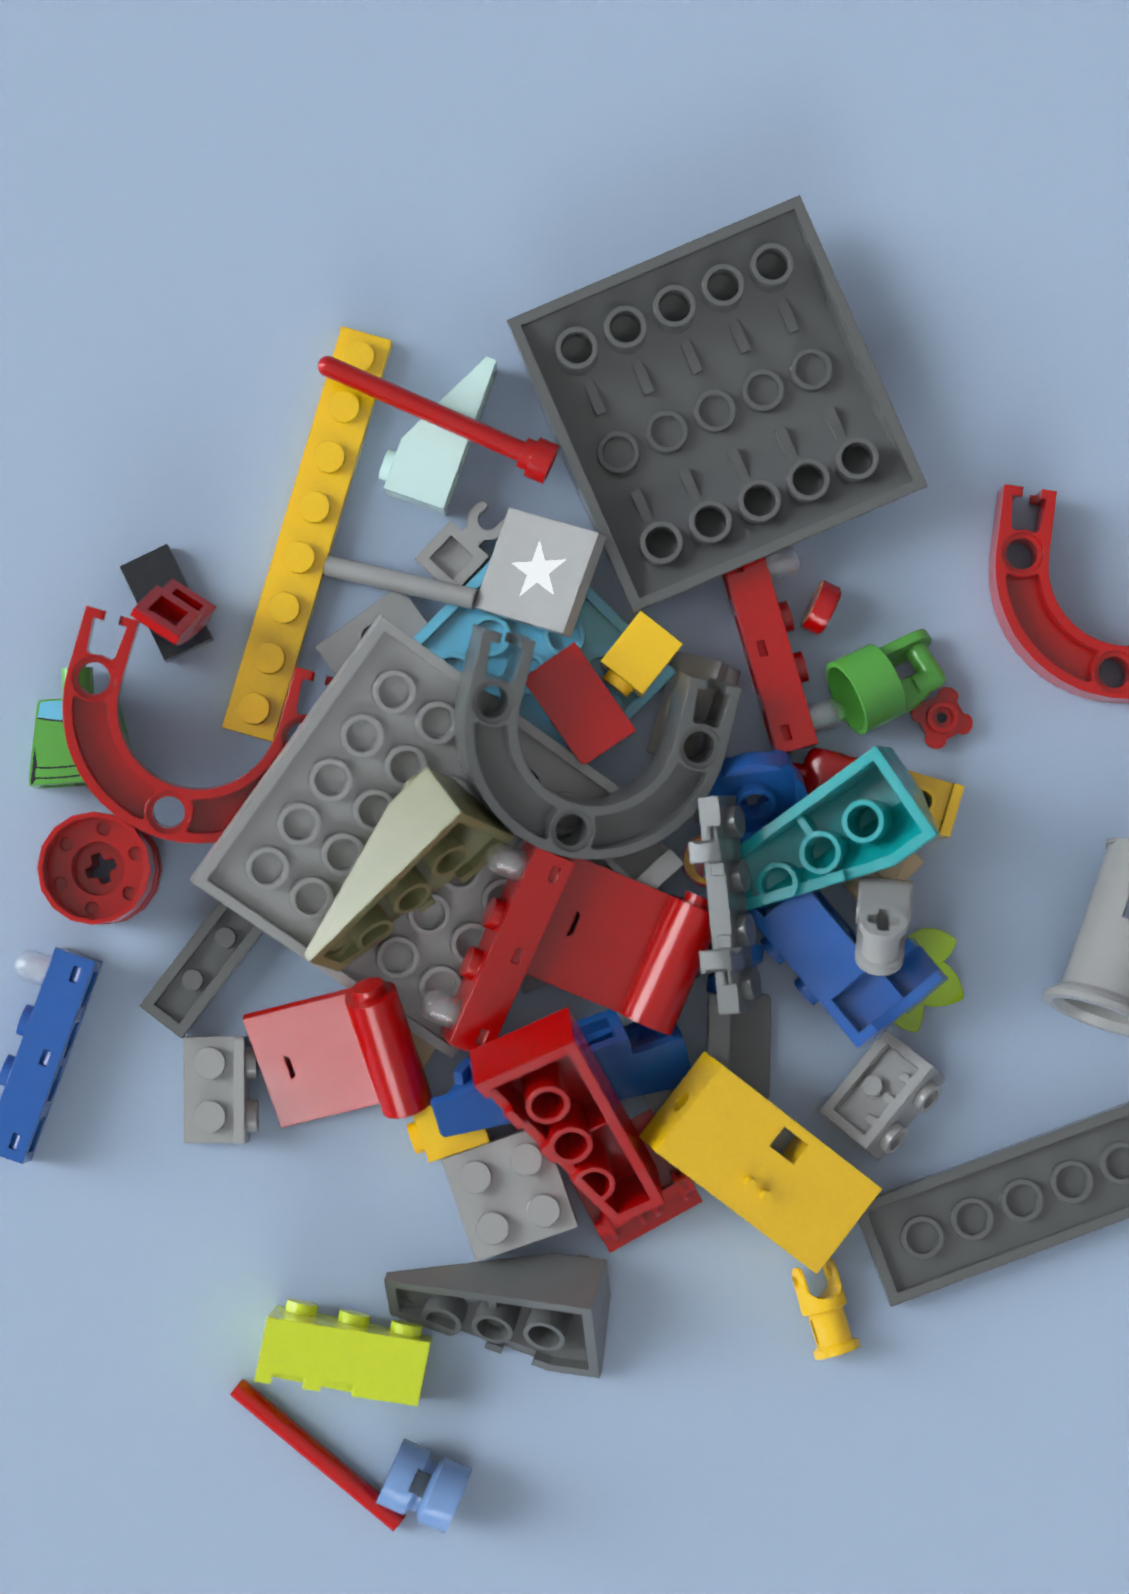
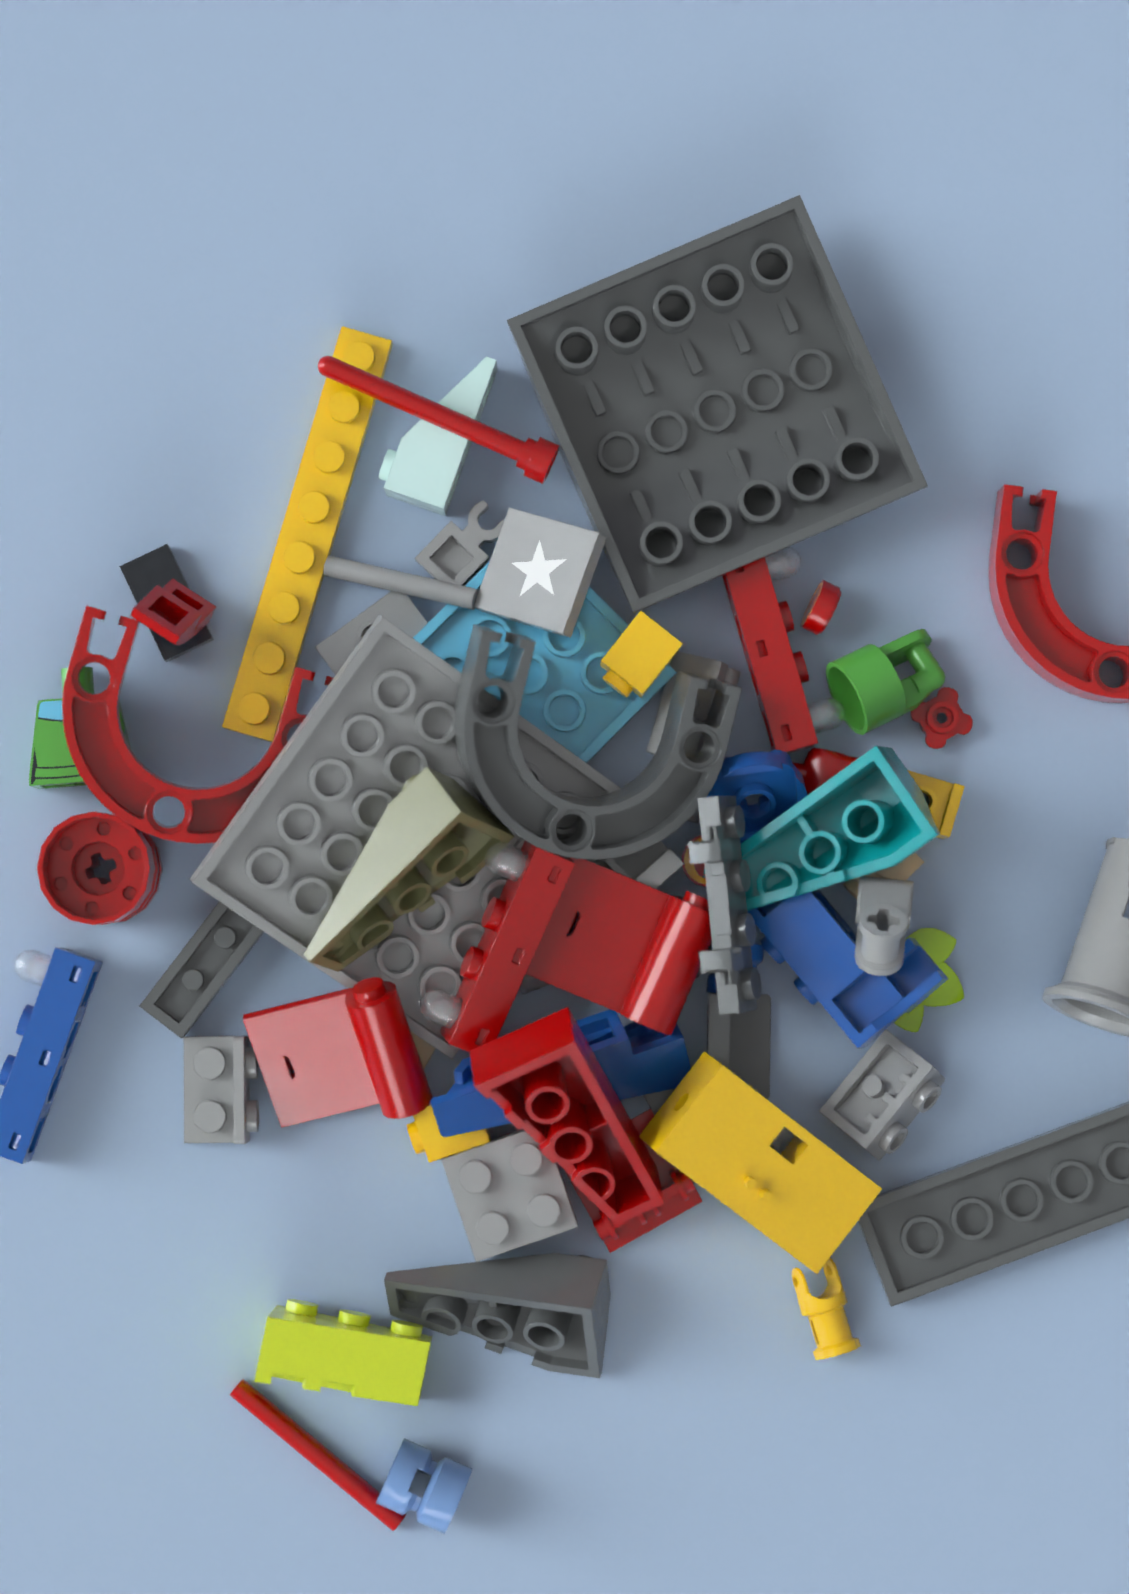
(579, 704): red panel -> none

